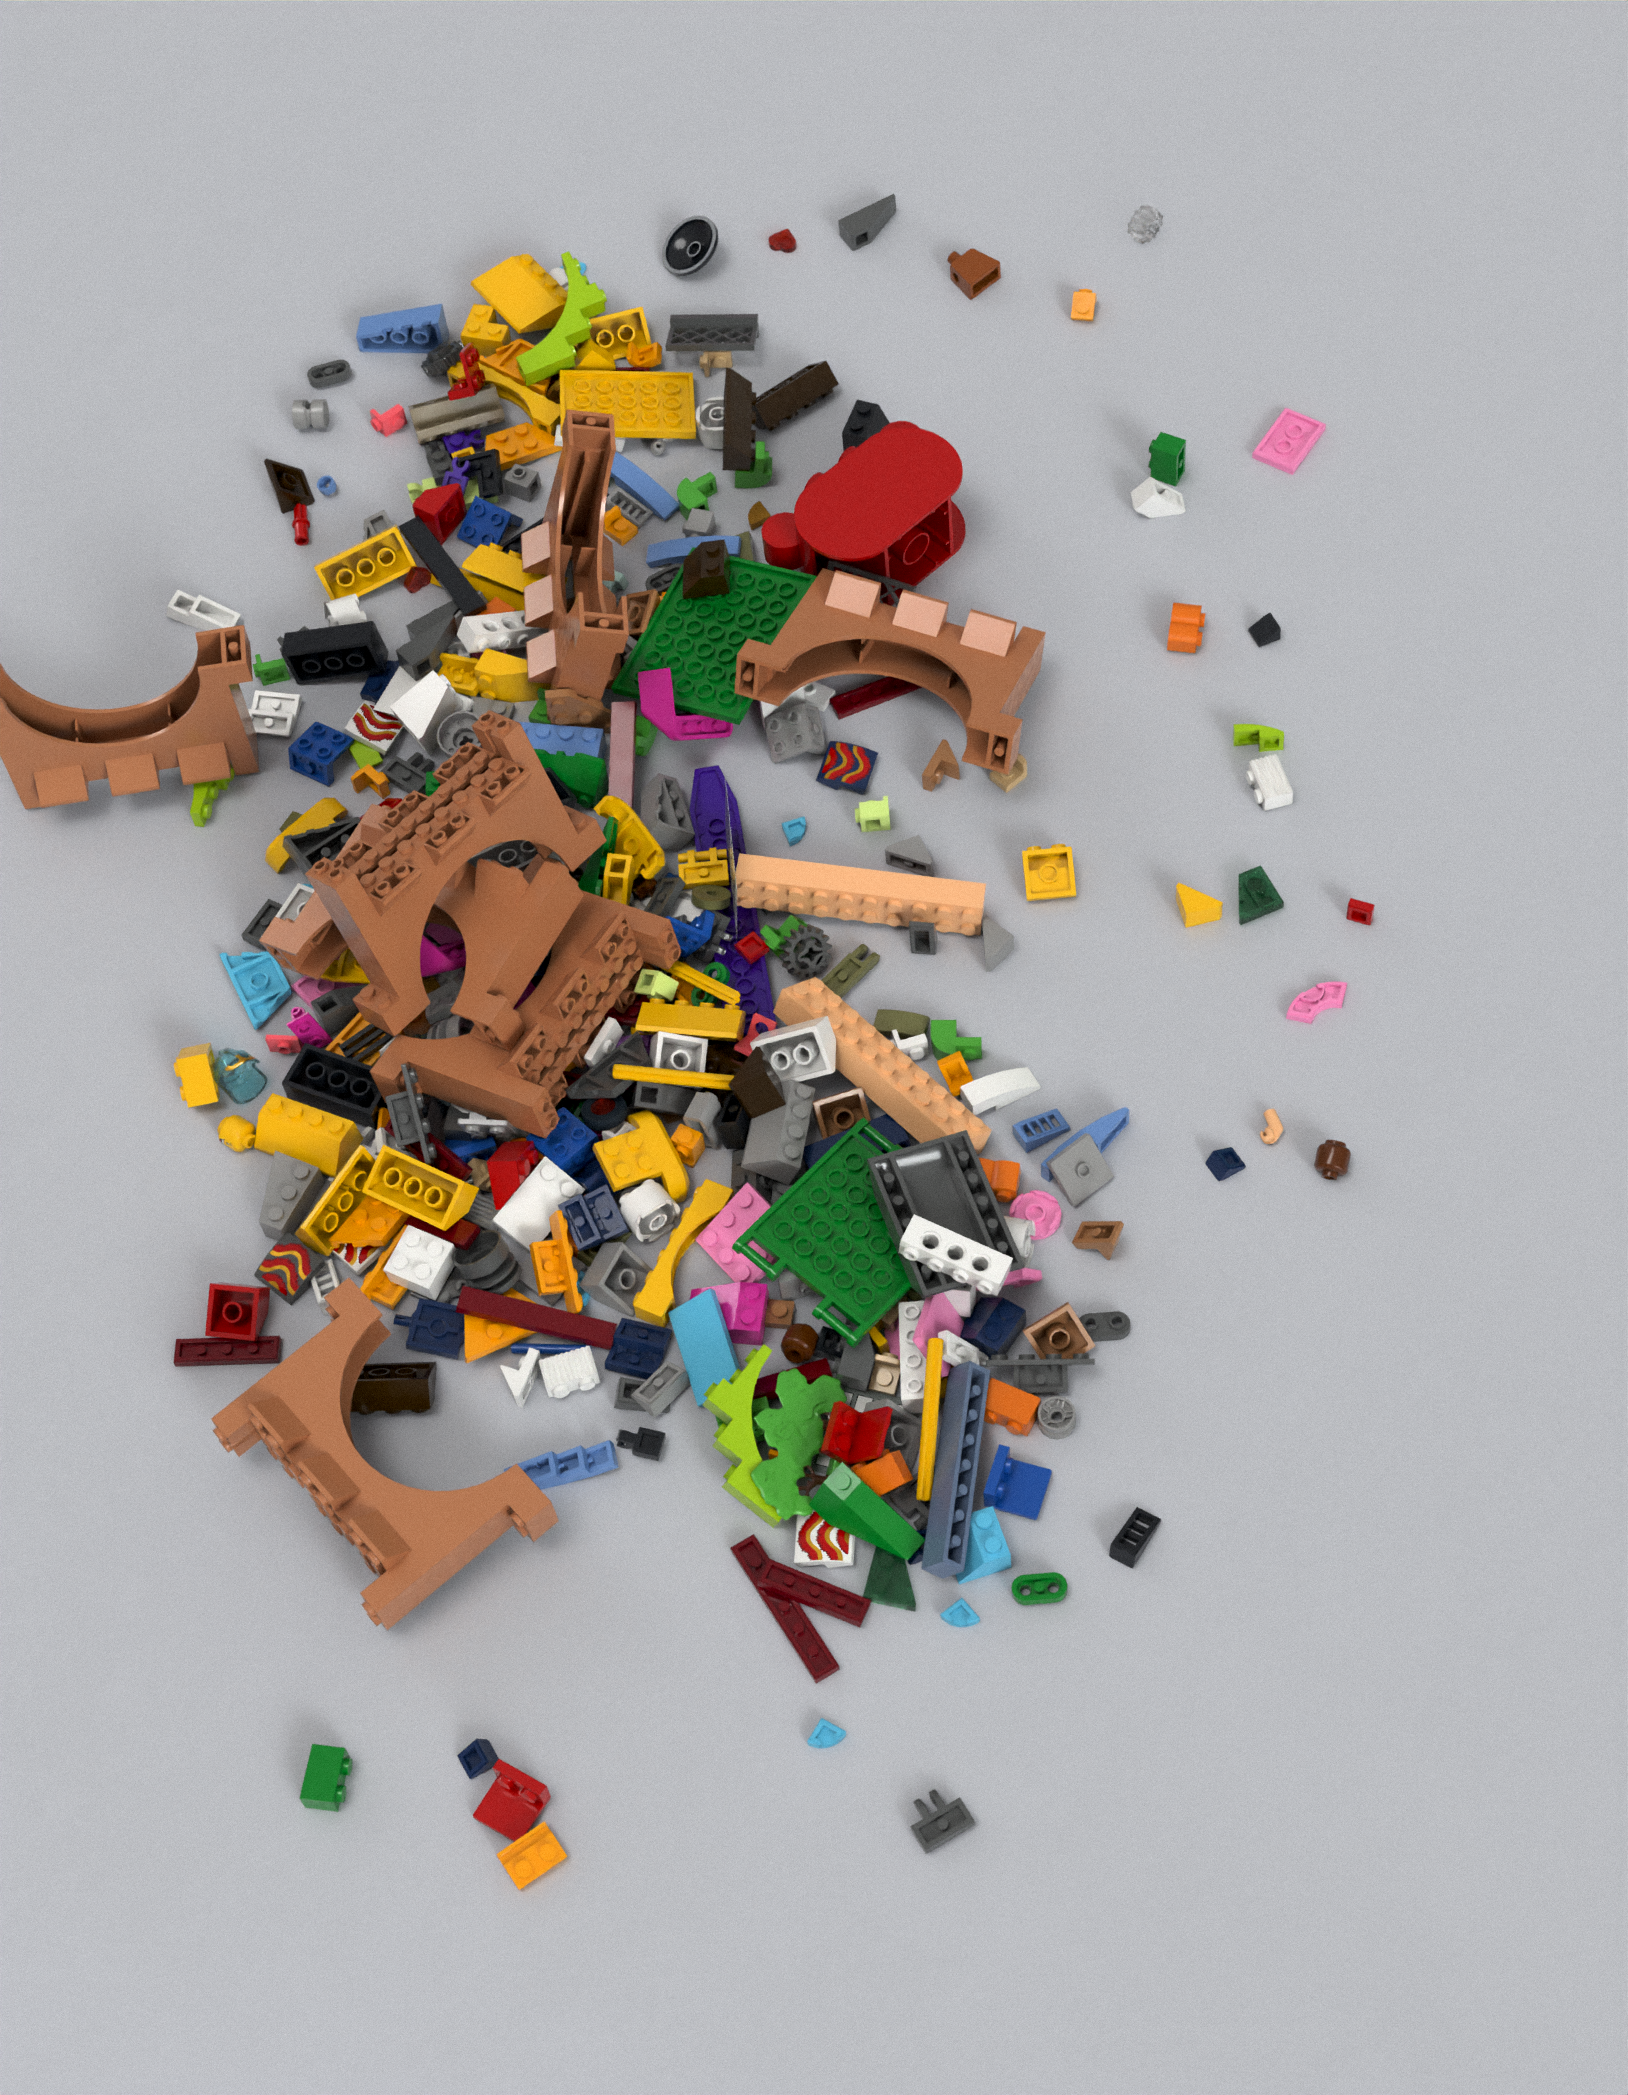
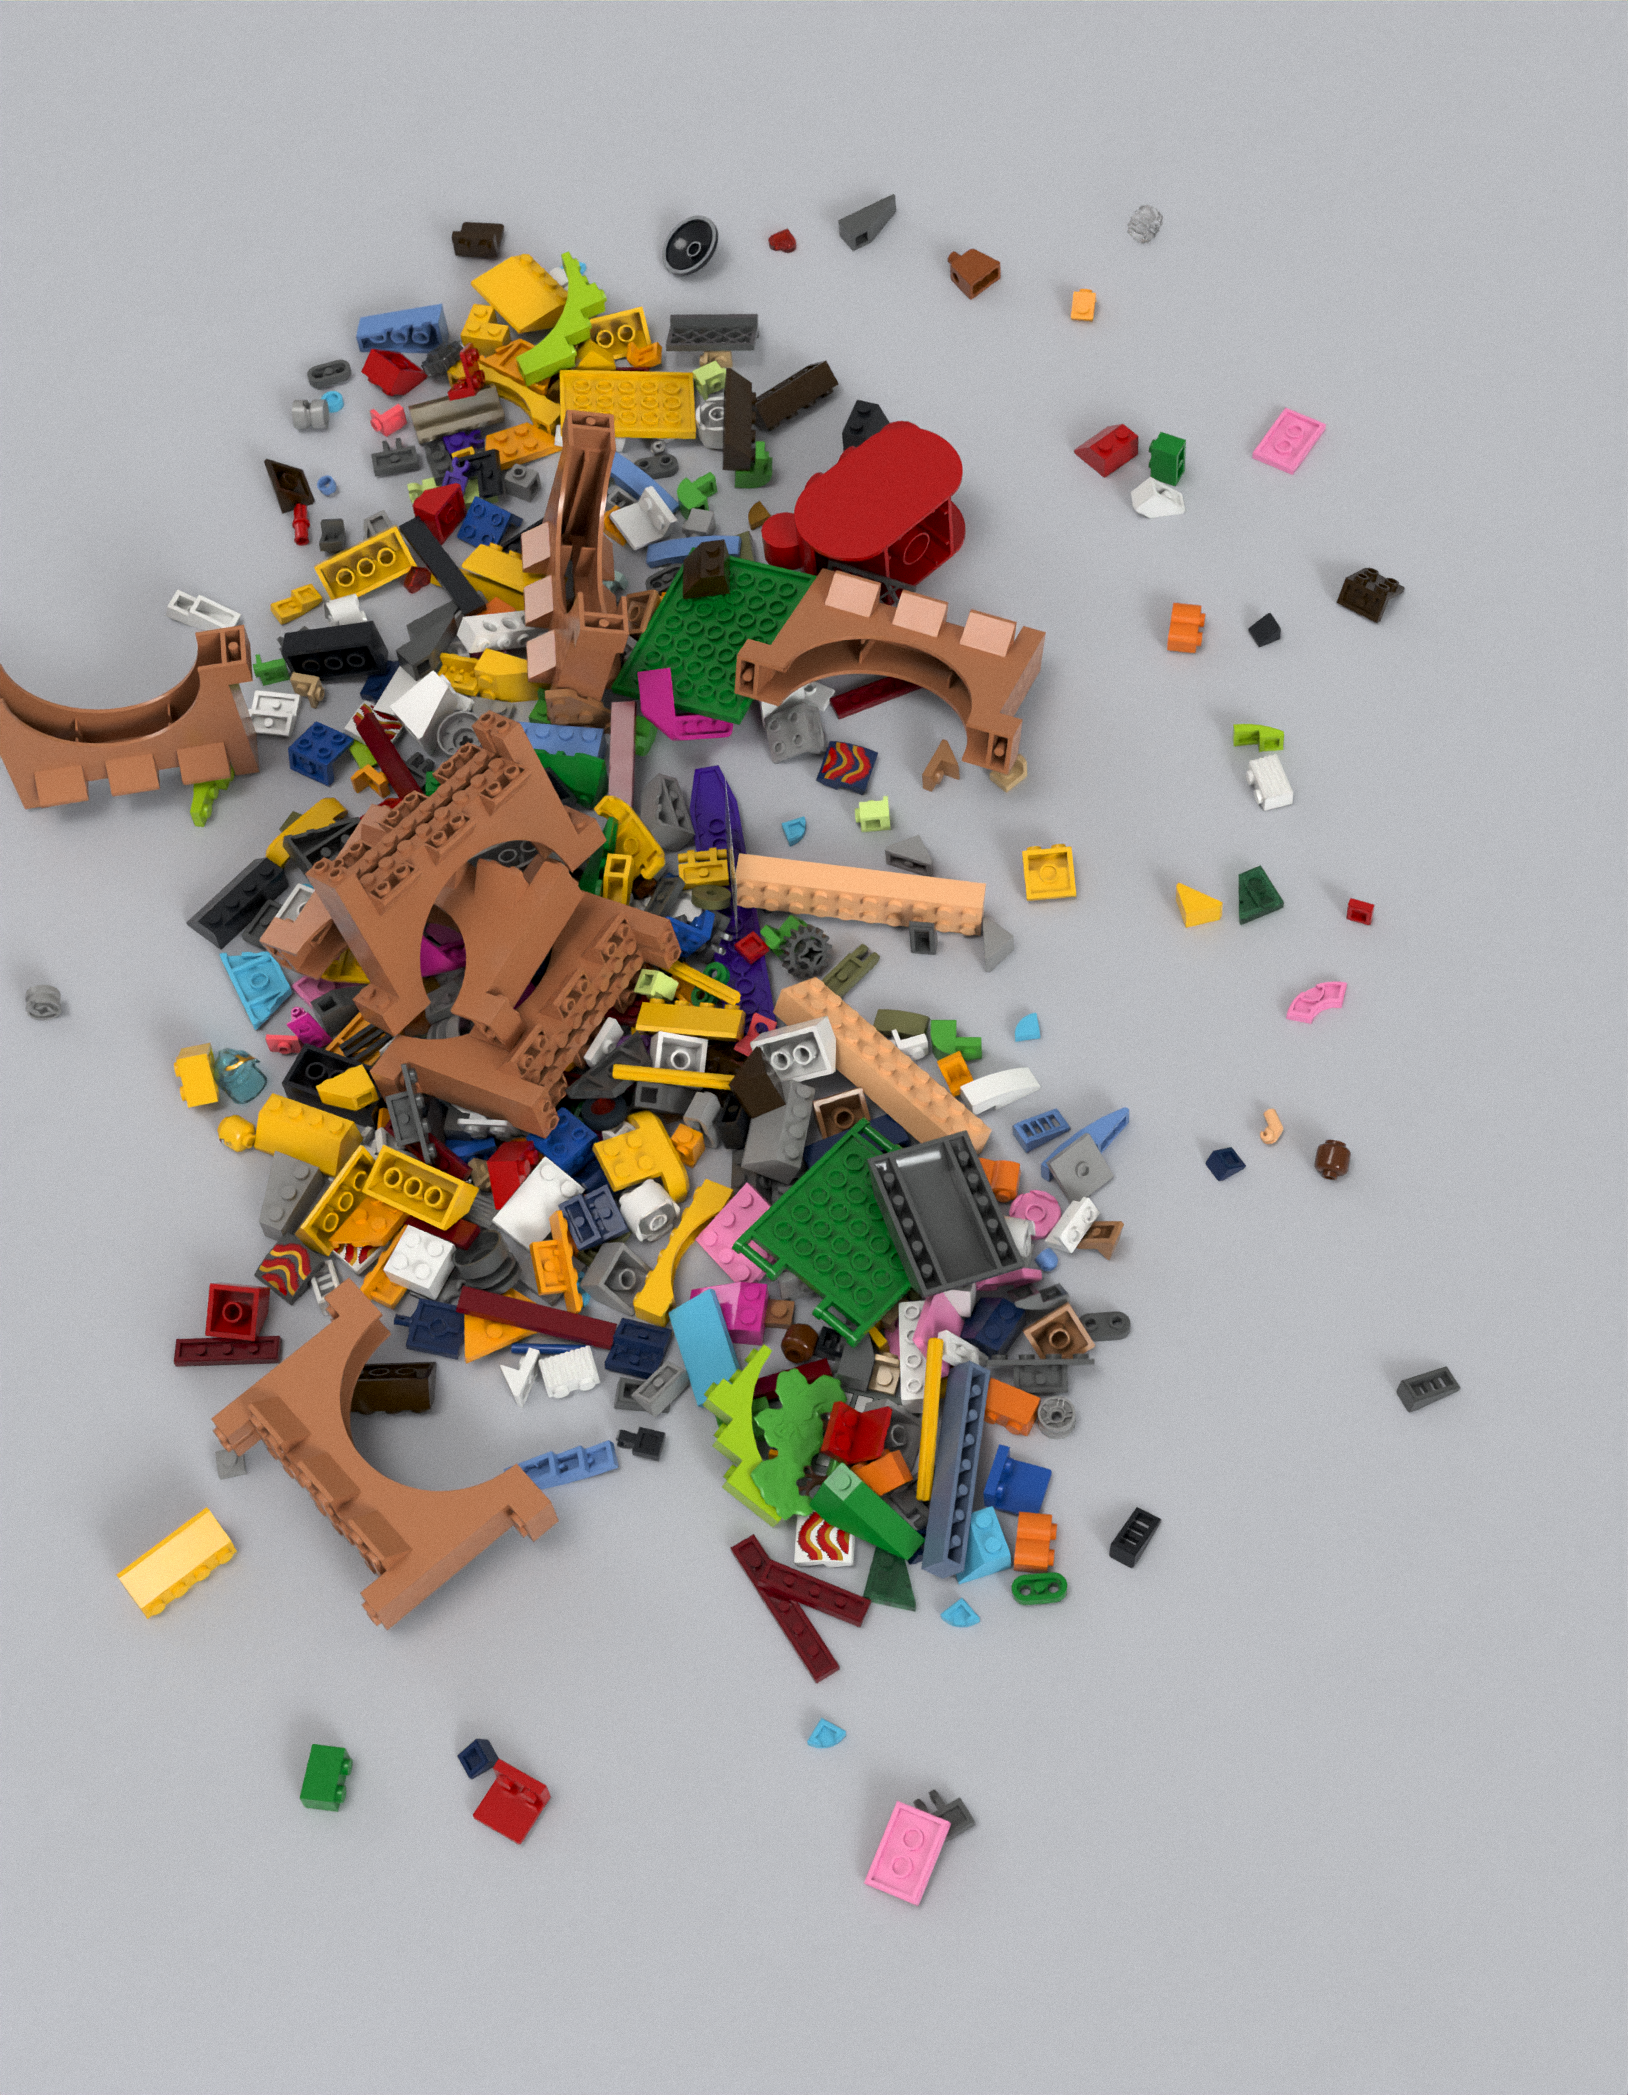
(43, 1002): none -> light grey wheel
(177, 1563): none -> yellow slope
(229, 1464): none -> light grey plate
(239, 902): none -> black slope
(301, 601): none -> yellow slope
(308, 686): none -> tan bracket
(333, 535): none -> dark grey bracket
(334, 401): none -> medium azure tile
(348, 1090): none -> yellow slope
(387, 756): none -> dark red tile
(392, 372): none -> red slope
(394, 460): none -> dark grey hinge
(478, 239): none -> dark brown bracket
(531, 1855): light orange plate -> none
(644, 521): none -> white bracket
(658, 466): none -> dark grey plate
(709, 379): none -> yellowish green brick
(907, 1853): none -> bright pink tile
(950, 1243): white brick -> none
(1027, 1028): none -> medium azure tile
(1030, 1298): none -> dark grey slope
(1033, 1542): none -> orange brick
(1047, 1260): none -> medium blue hinge
(1073, 1225): none -> white bracket
(1109, 449): none -> red slope
(1368, 593): none -> dark brown bracket
(1414, 1399): none -> dark grey slope

